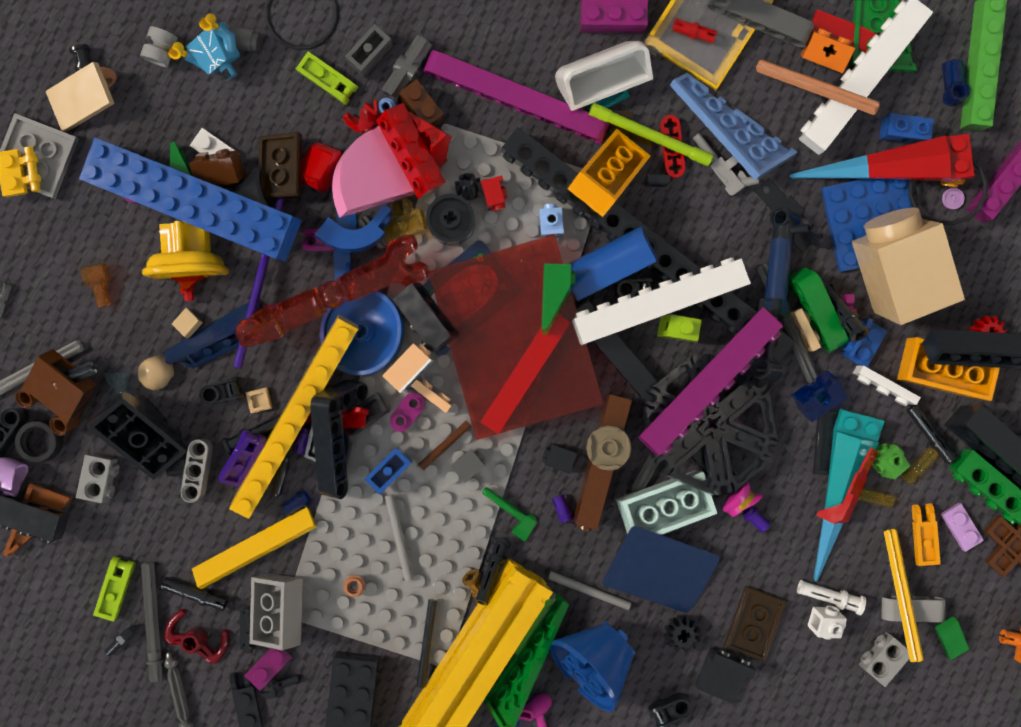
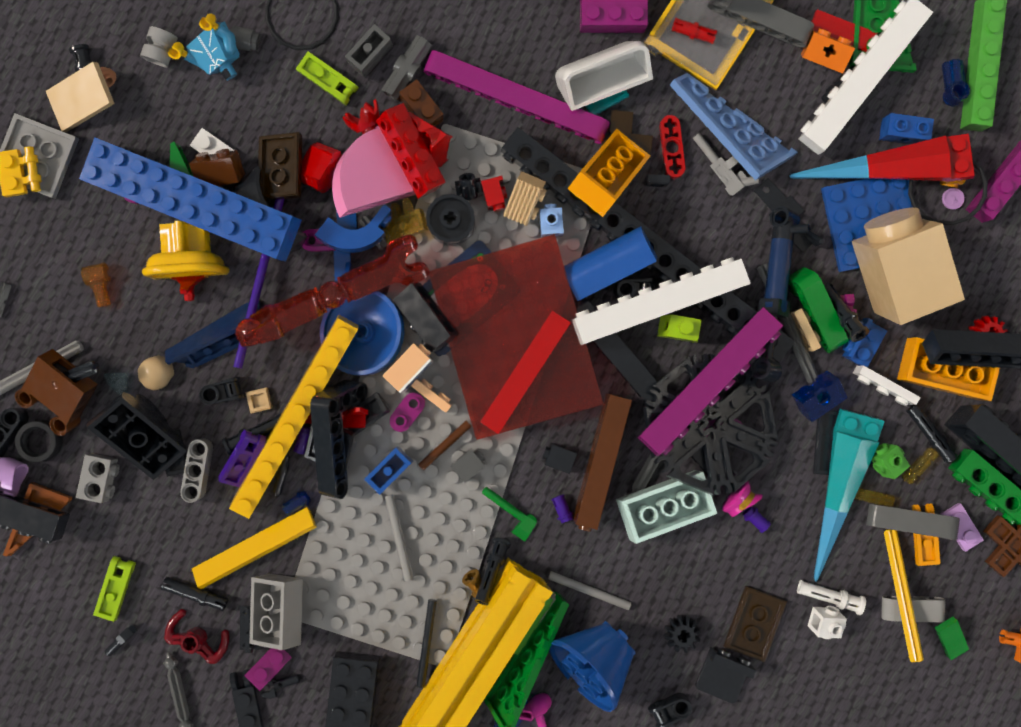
(152, 622): dark grey axle -> none
(187, 323): tan tile -> none
(354, 592): nougat plate -> none
(384, 103): medium blue pin -> none
(524, 199): none -> tan brick
(556, 290): green slope -> none
(607, 115): lime piece -> none
(608, 447): dark tan tile -> none
(660, 569): dark blue sticker -> none
(818, 87): nougat axle -> none
(842, 512): red piece -> none
(889, 663): light grey brick -> none
(913, 521): none -> dark grey beam

